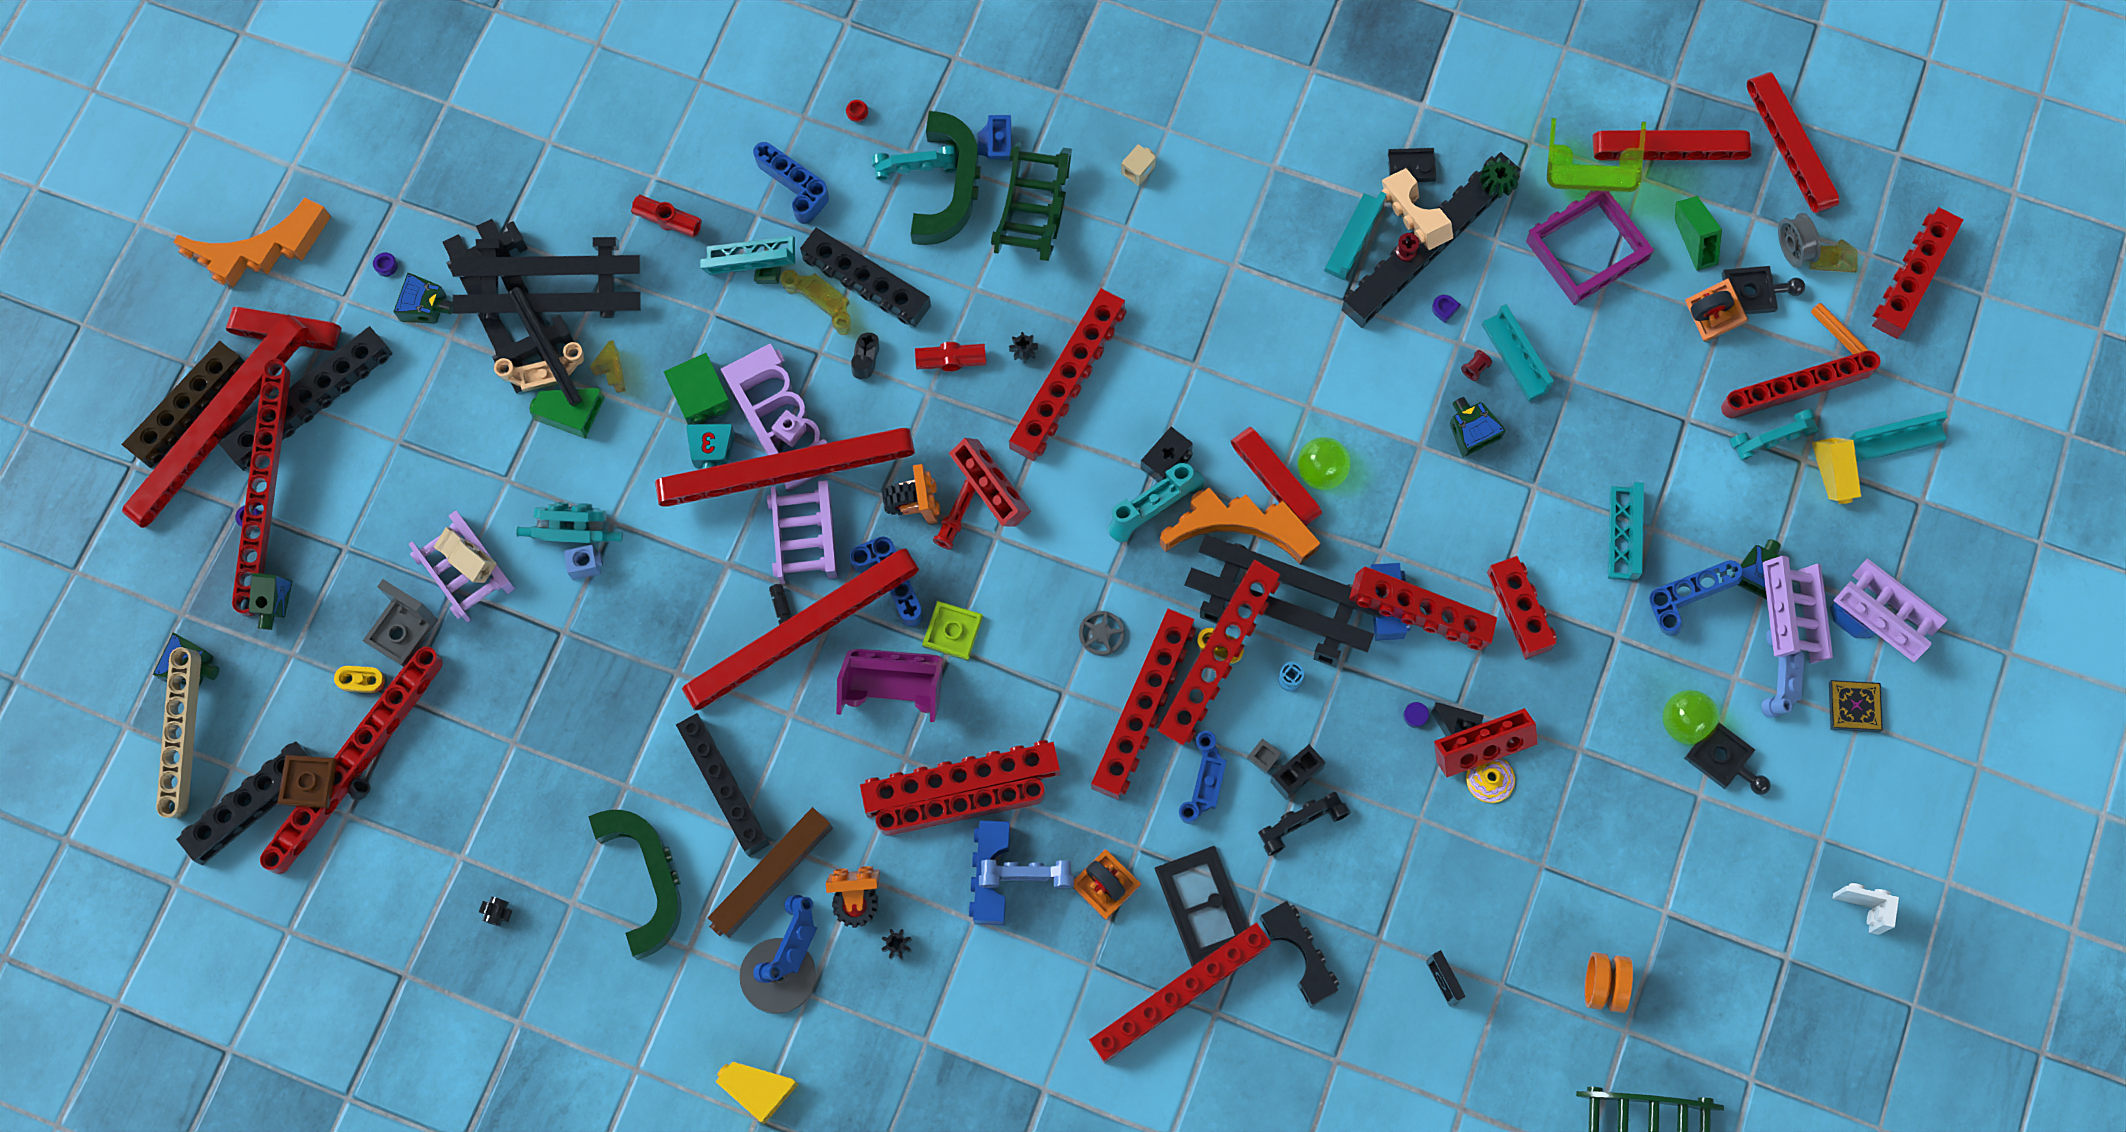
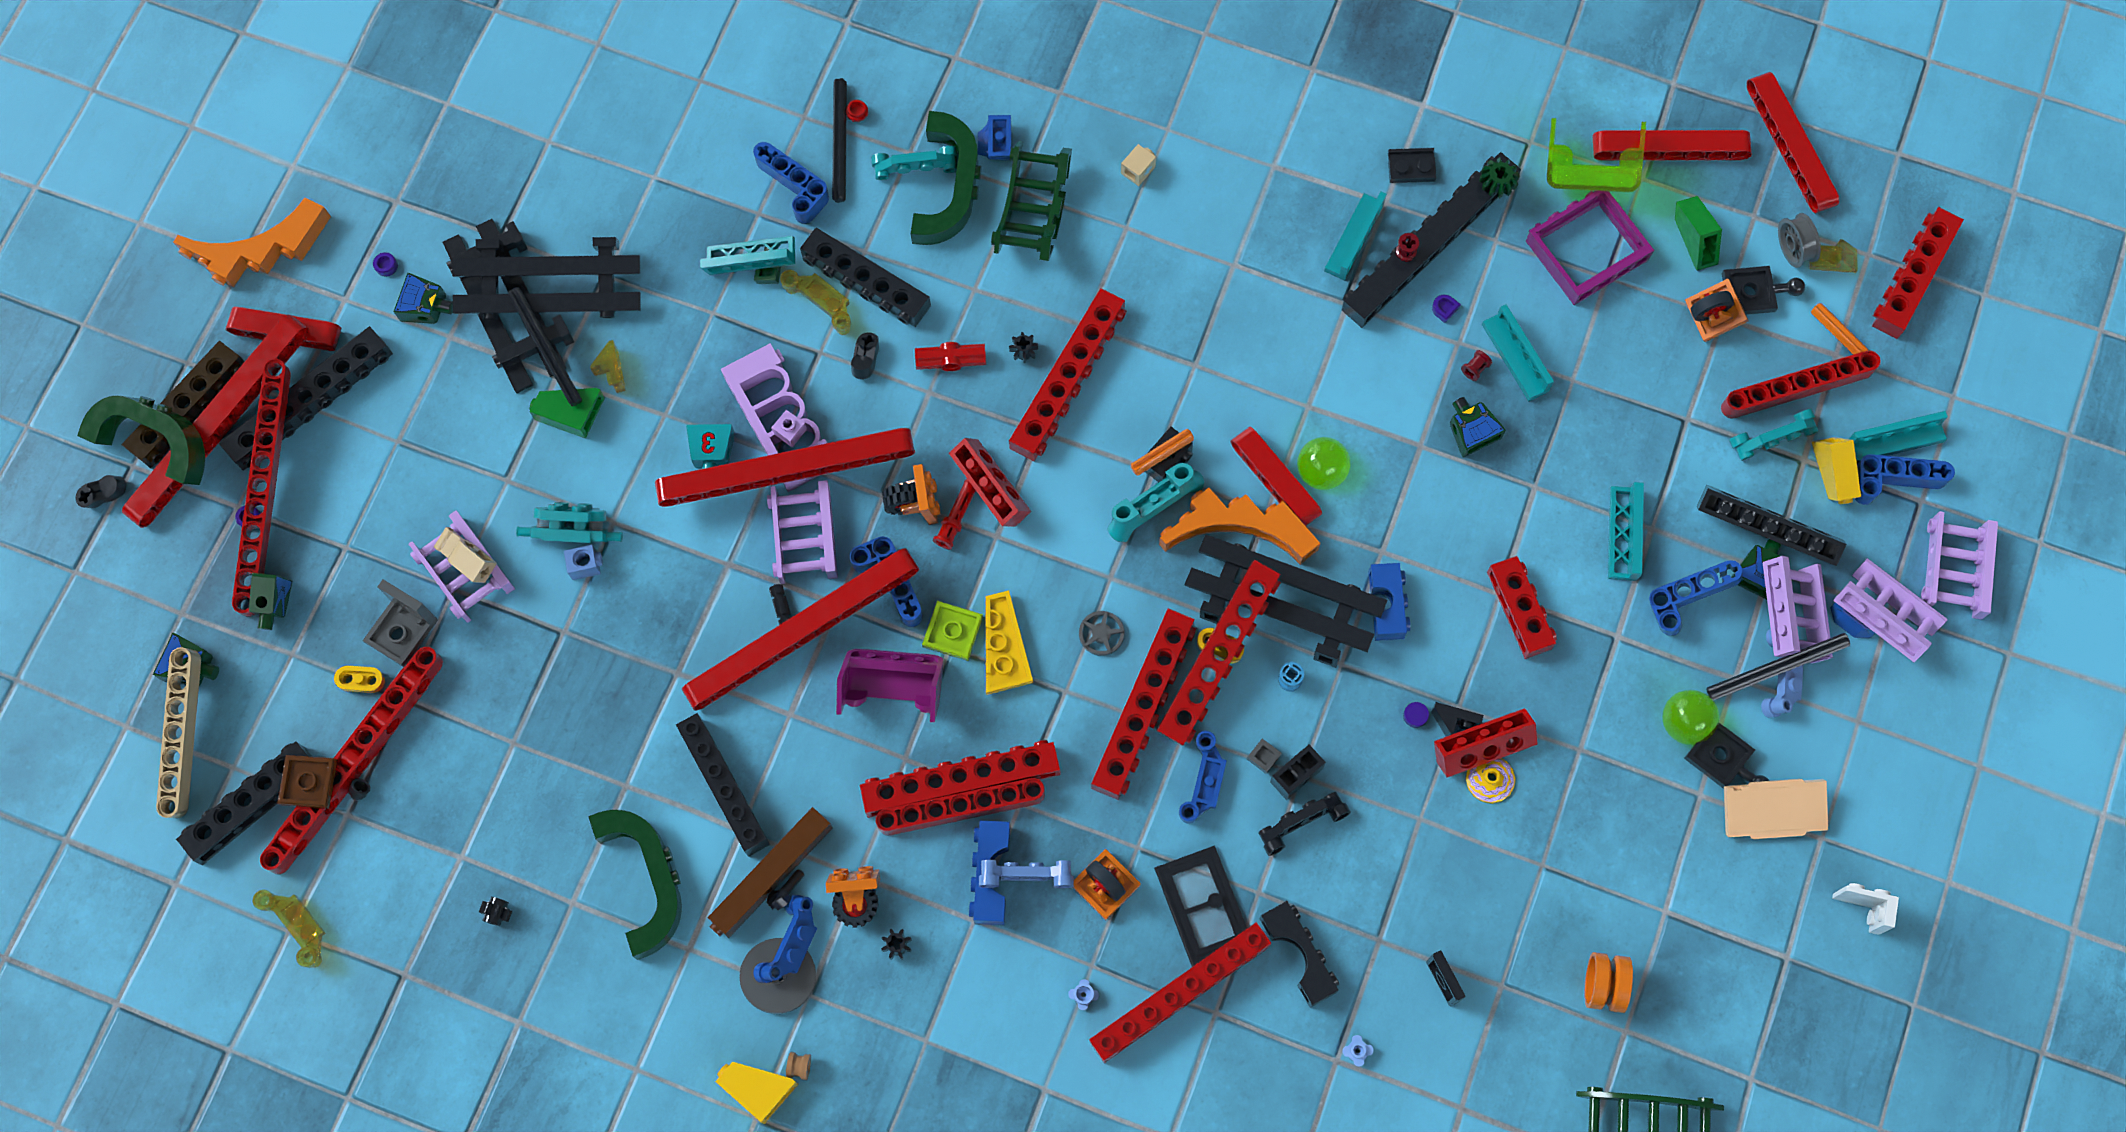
(100, 491): none -> black piece
(185, 442): none -> dark green arch
(297, 921): none -> clear yellow plate
(538, 374): light nougat plate -> none
(678, 220): red piece -> none
(697, 390): green brick -> none
(780, 898): none -> black bar
(798, 1065): none -> medium nougat wheel
(839, 140): none -> black axle
(1005, 652): none -> yellow wing
(1091, 995): none -> light blue plate
(1162, 452): none -> orange axle
(1358, 1058): none -> light blue plate
(1430, 225): light nougat arch -> none
(1480, 624): red brick -> none
(1771, 525): none -> black brick
(1776, 808): none -> light nougat piece
(1778, 666): none -> black axle
(1855, 706): tile -> none
(1939, 472): none -> blue beam
(1983, 558): none -> lavender fence

